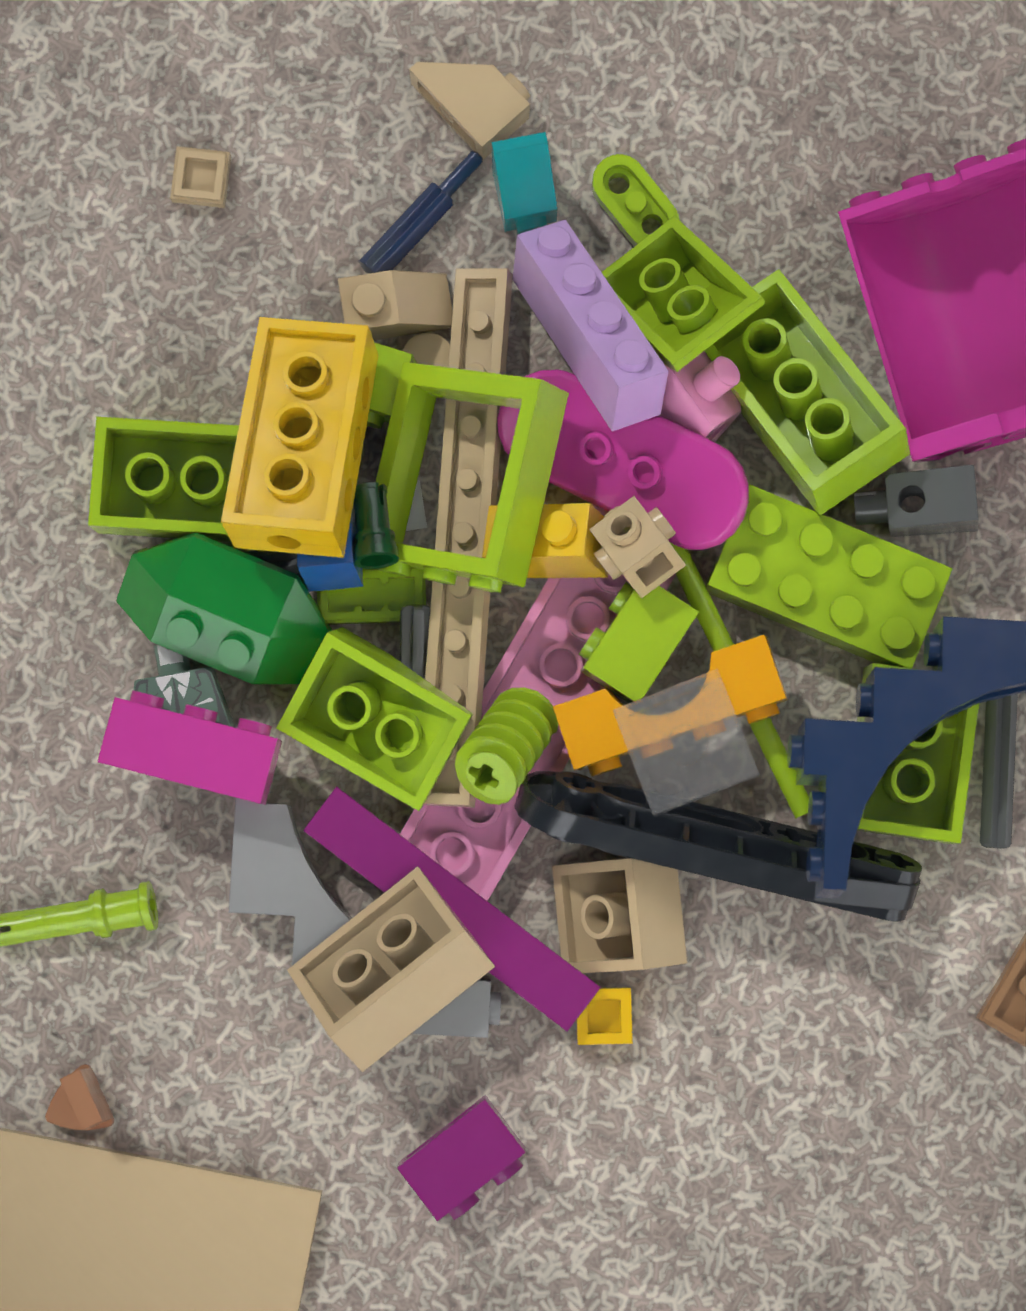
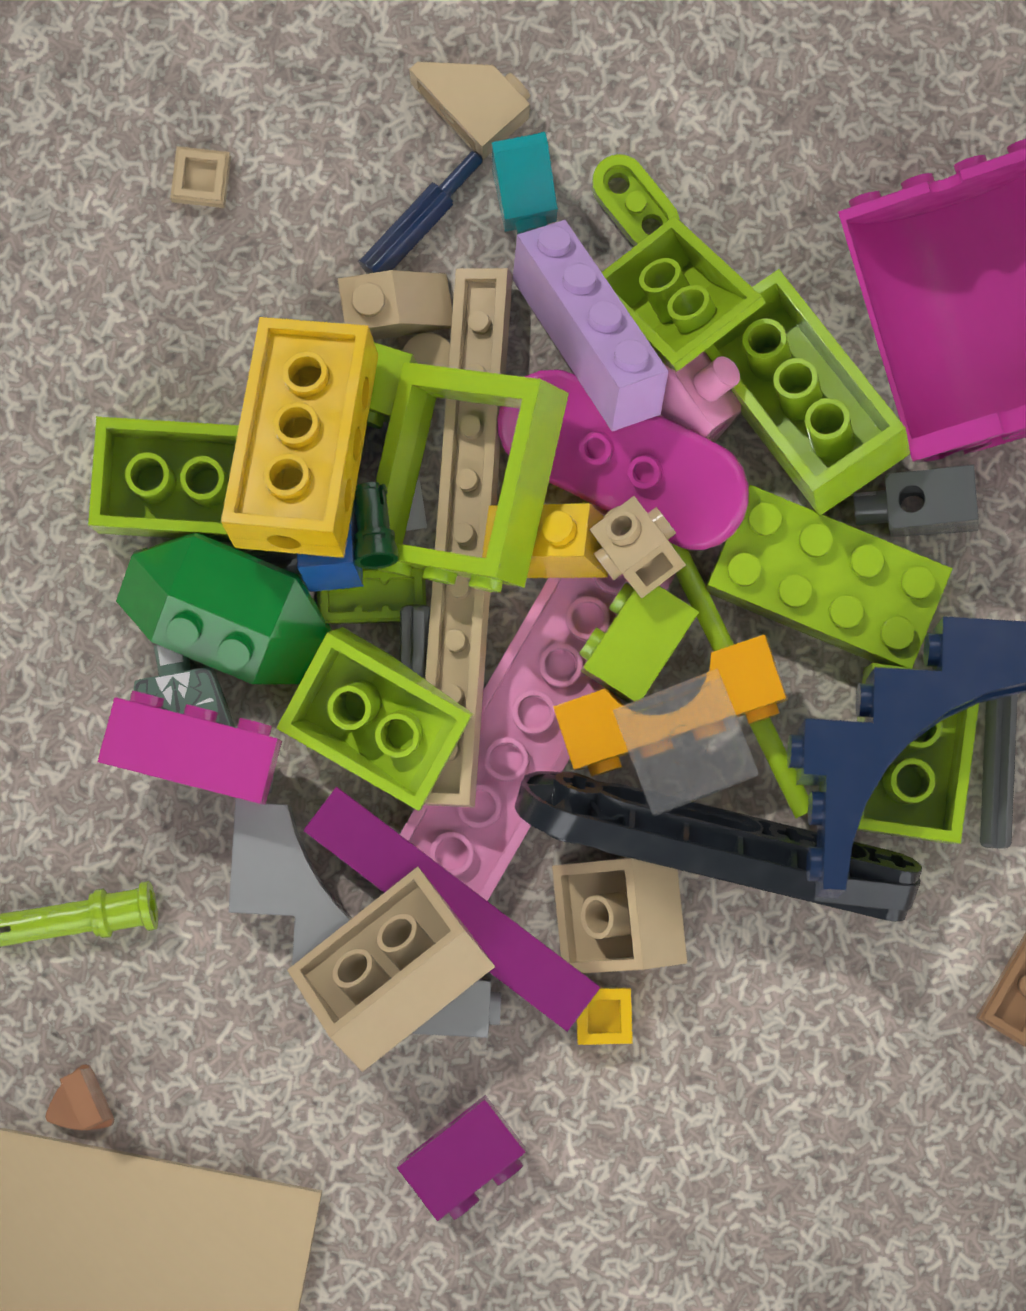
(506, 745): lime piece -> none

